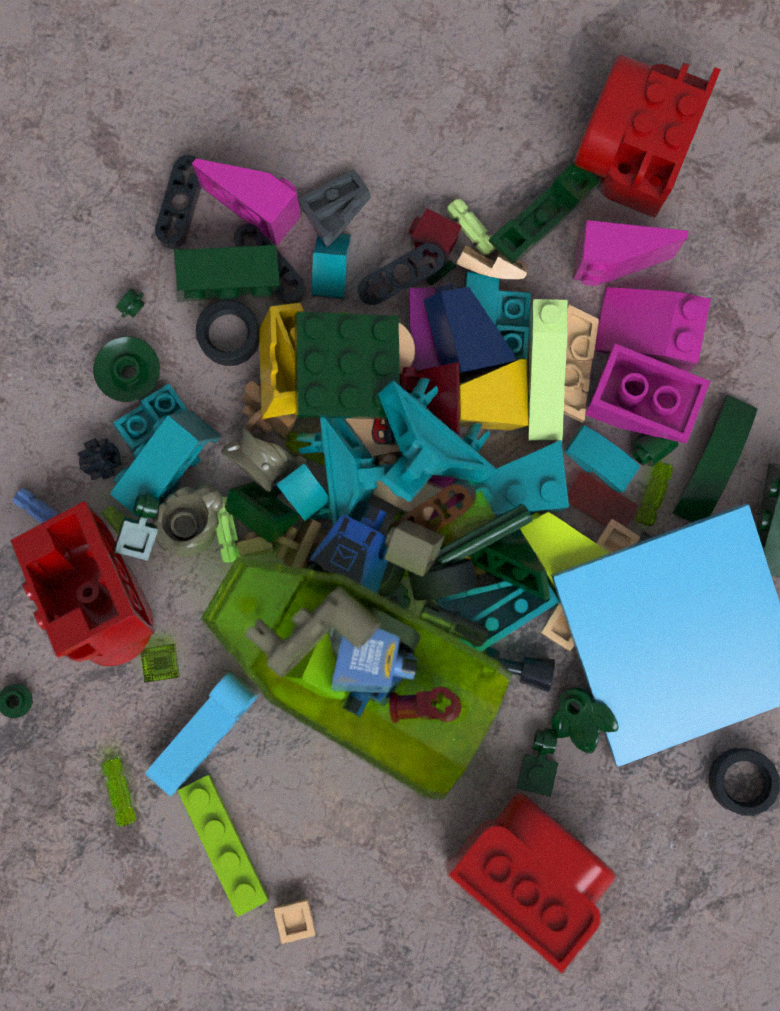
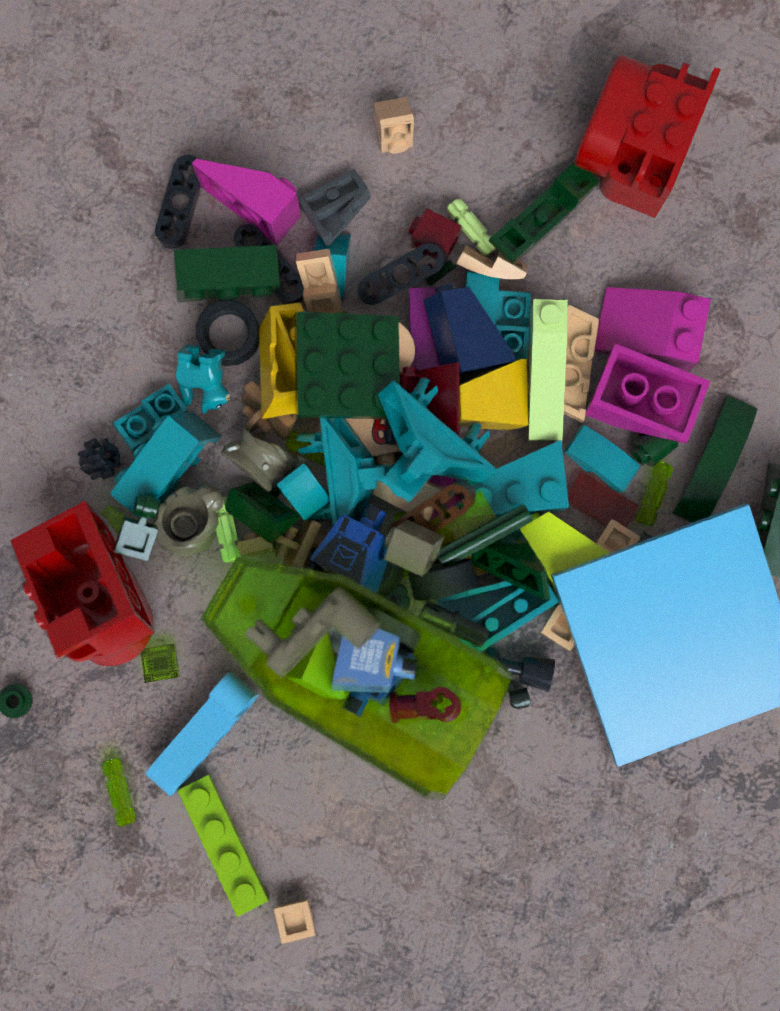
(35, 507): medium blue axle -> none
(115, 358): dark green dish -> none
(131, 303): dark green plate -> none
(202, 373): none -> teal animal
(319, 281): none -> light nougat slope
(394, 125): none -> light nougat slope
(518, 698): none -> pearl dark grey hand
(534, 879): red brick -> none
(538, 773): dark green plate -> none
(582, 724): dark green plate -> none
(616, 250): dark pink slope -> none
(771, 782): black tyre -> none

